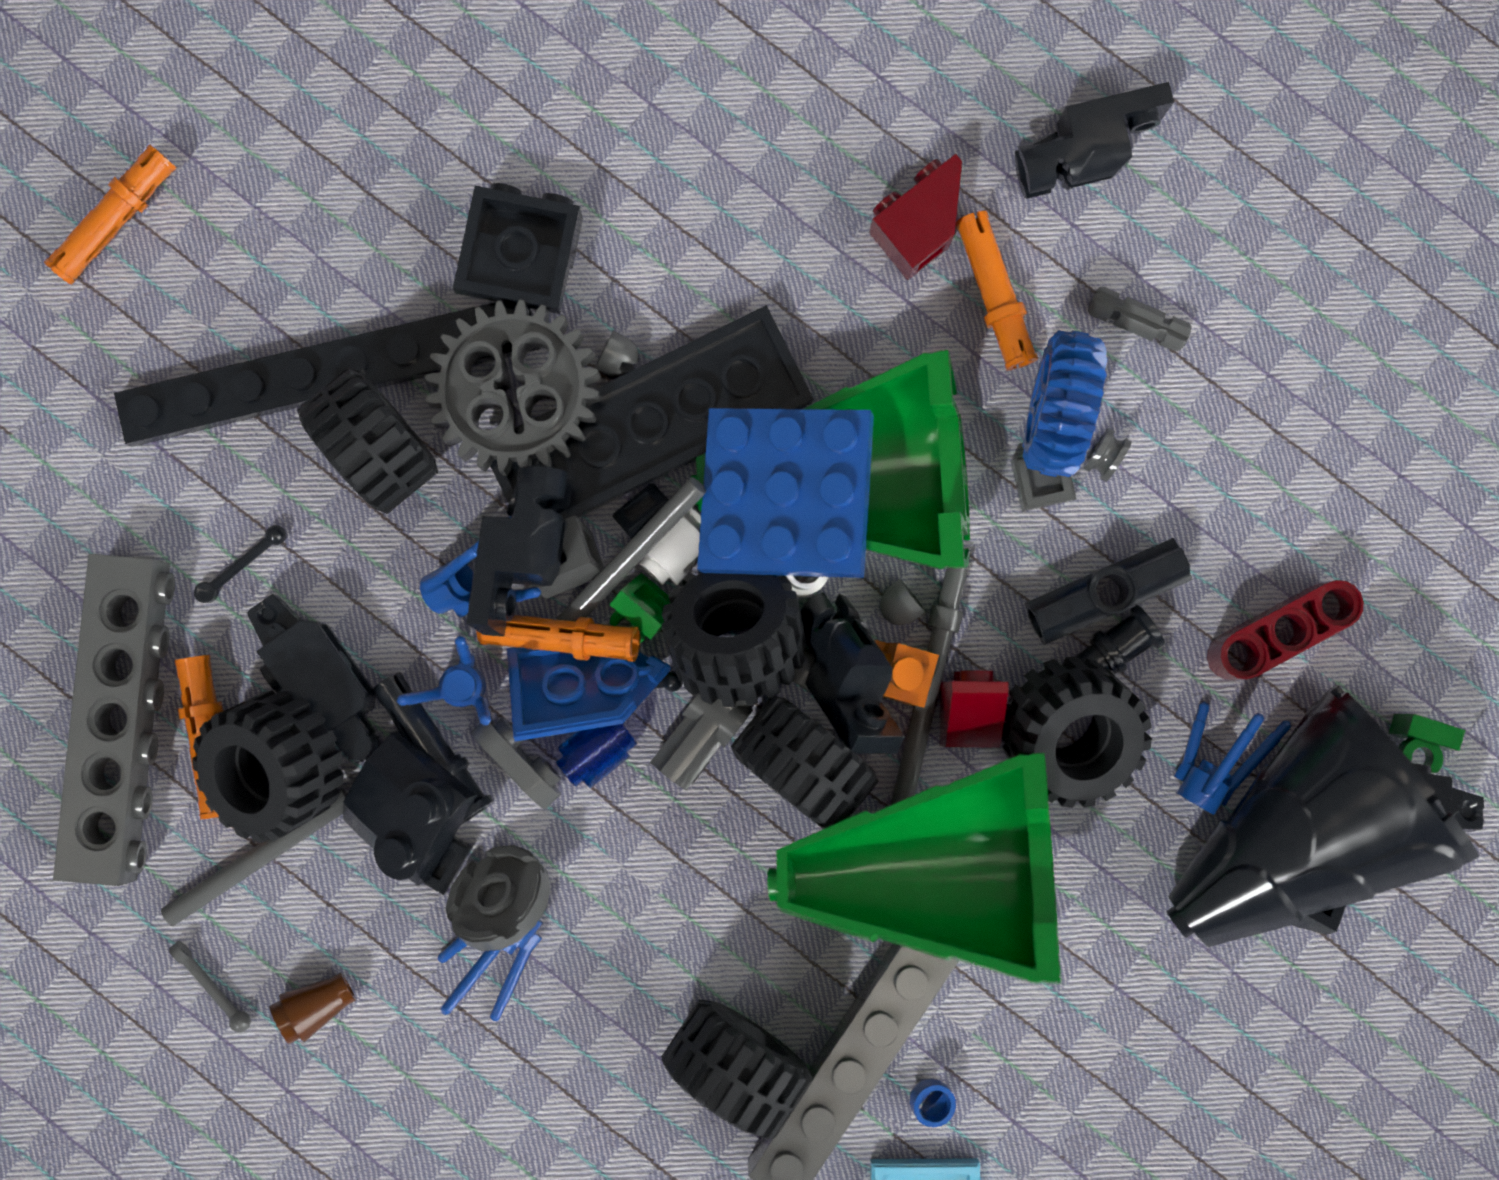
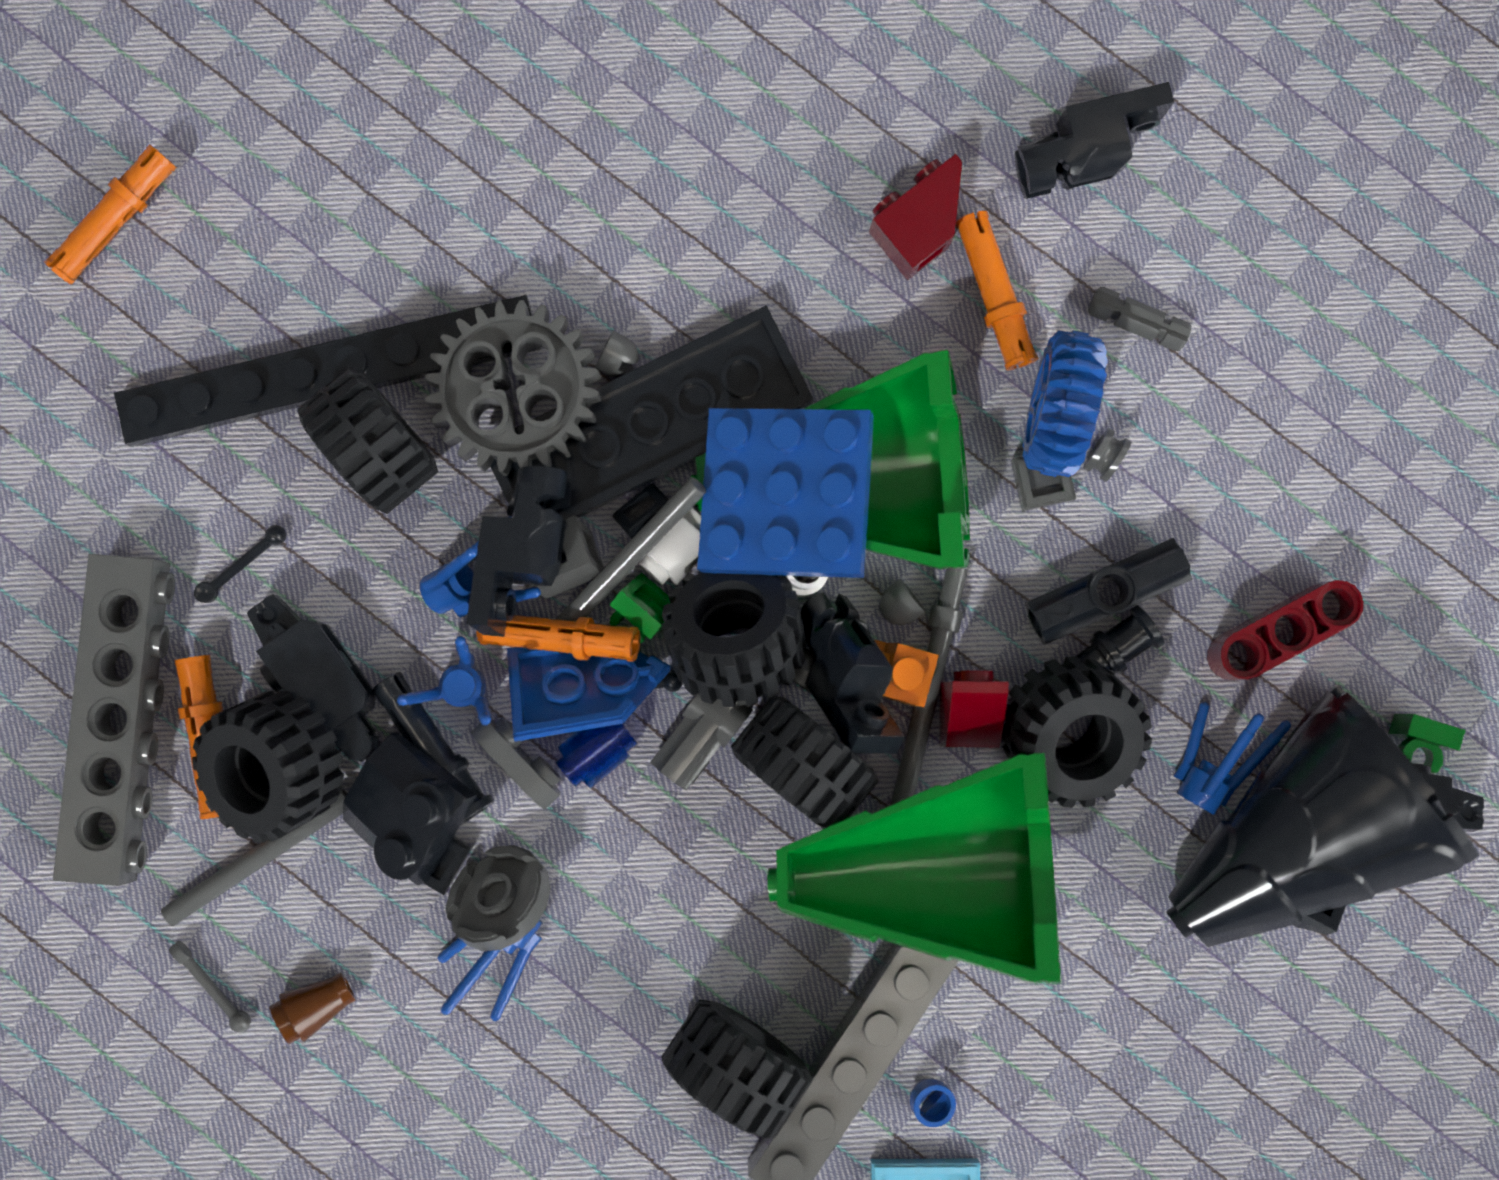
(518, 247): black plate -> none

